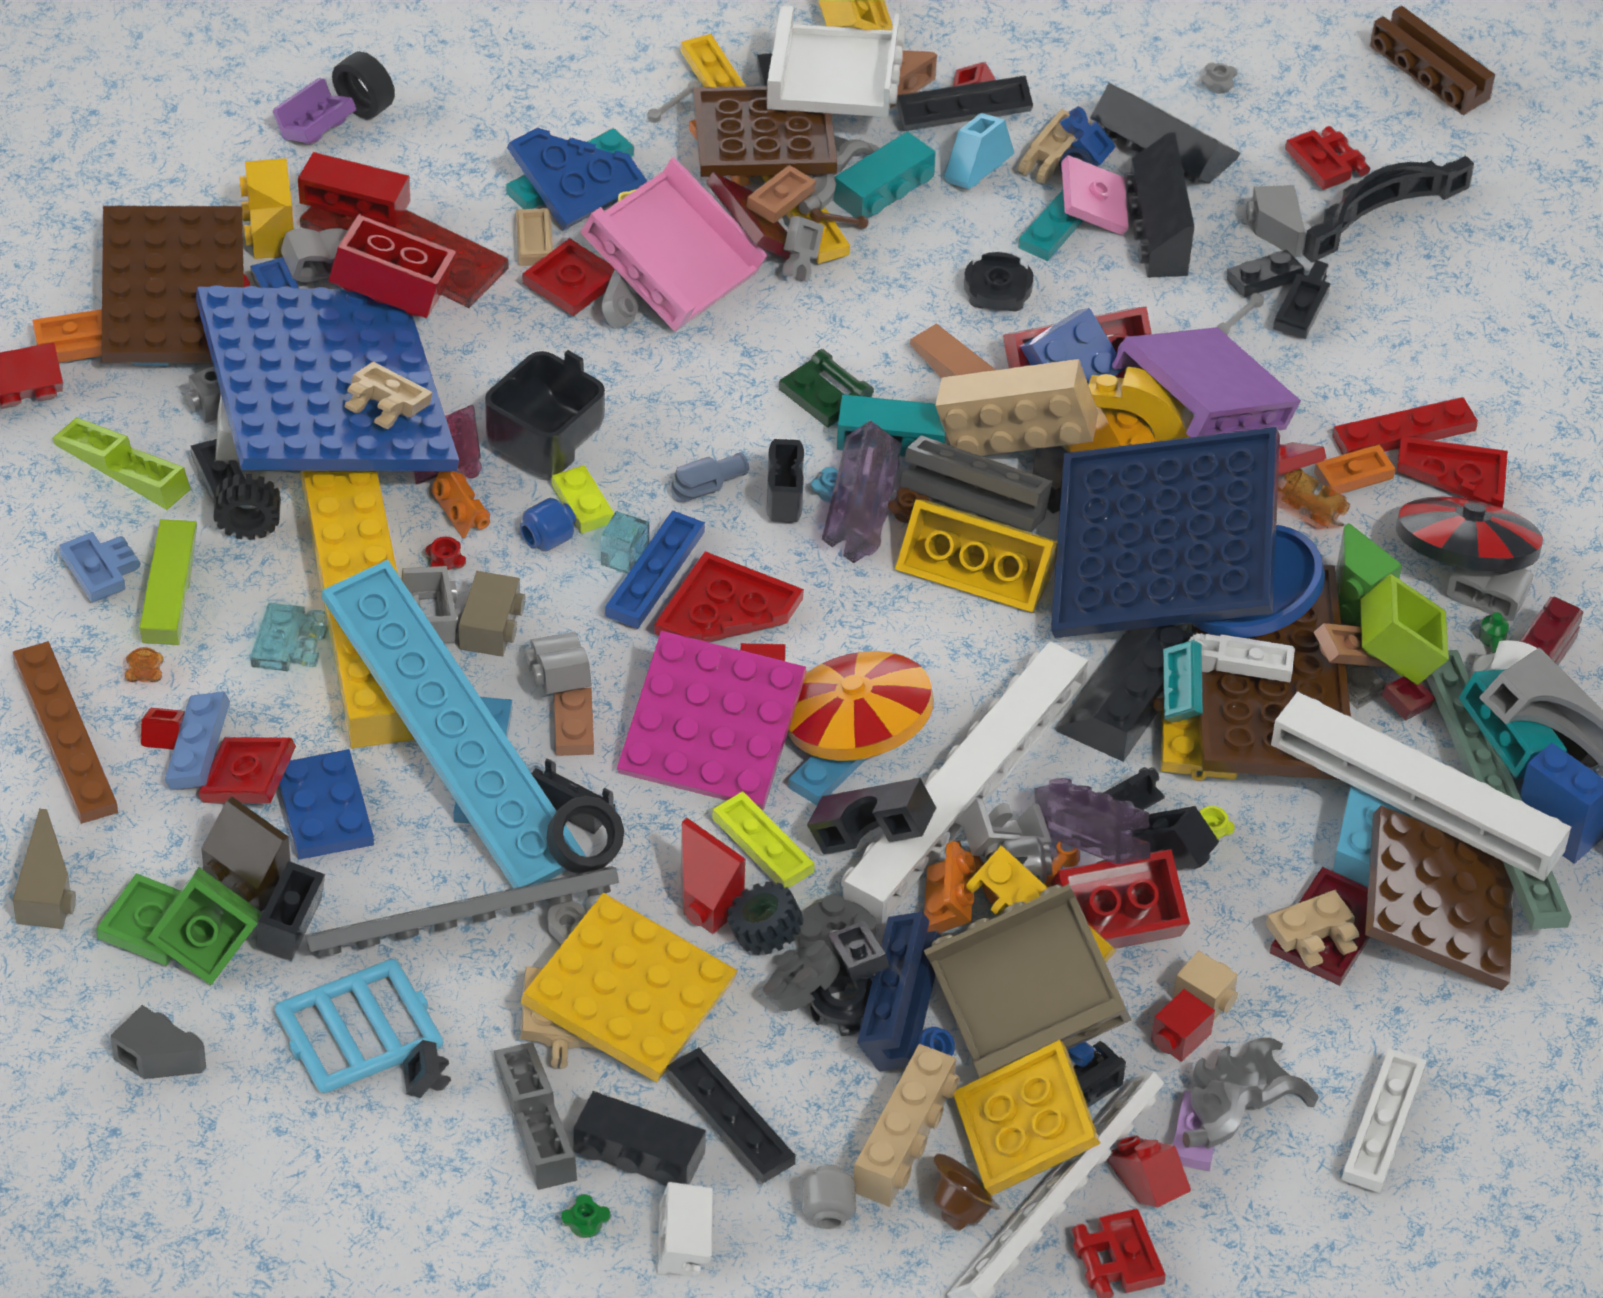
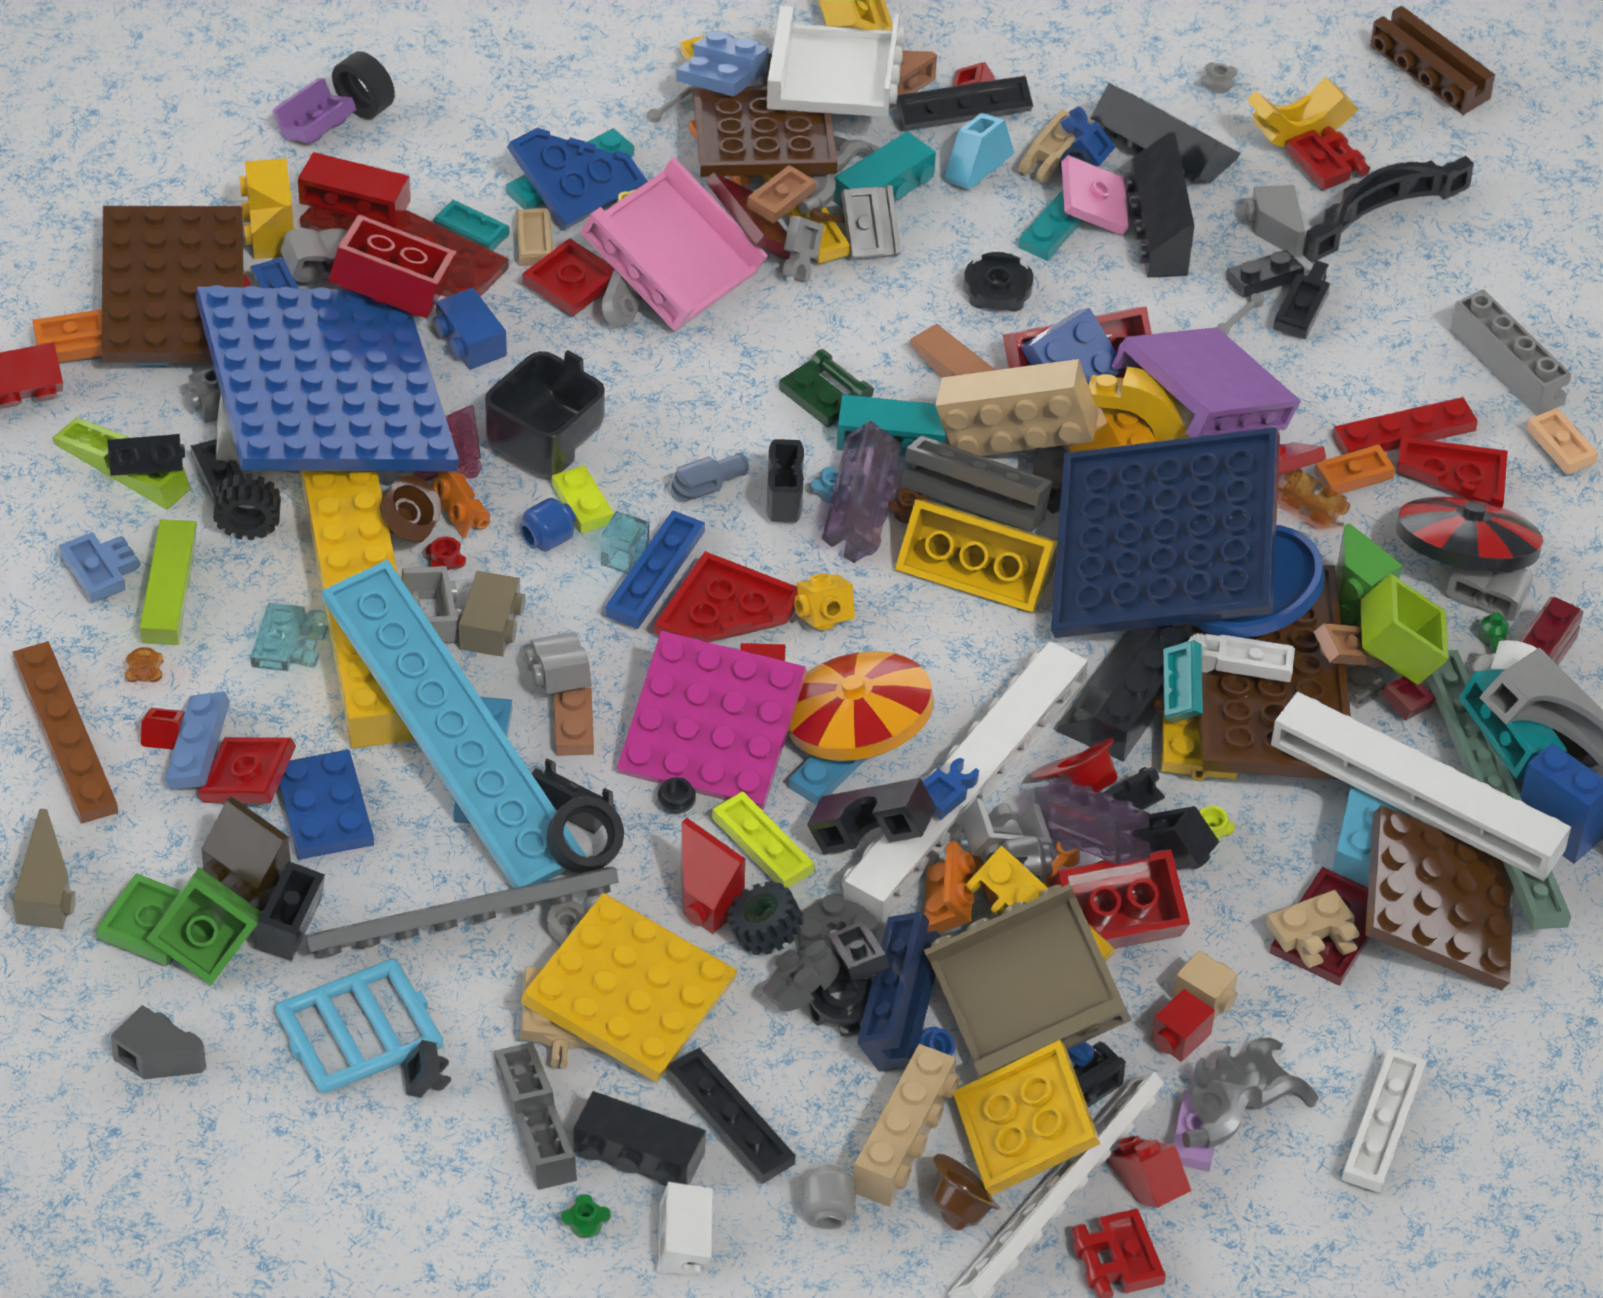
(145, 454): none -> black hinge
(393, 392): tan plate -> none
(411, 508): none -> reddish brown piece
(470, 329): none -> blue brick
(472, 225): none -> teal plate
(676, 795): none -> black plate
(724, 63): none -> medium blue plate
(825, 600): none -> yellow brick
(871, 222): none -> light grey plate
(951, 788): none -> blue plate
(1085, 768): none -> red piece
(1320, 108): none -> yellow arch
(1510, 352): none -> light grey brick
(1562, 441): none -> light nougat plate

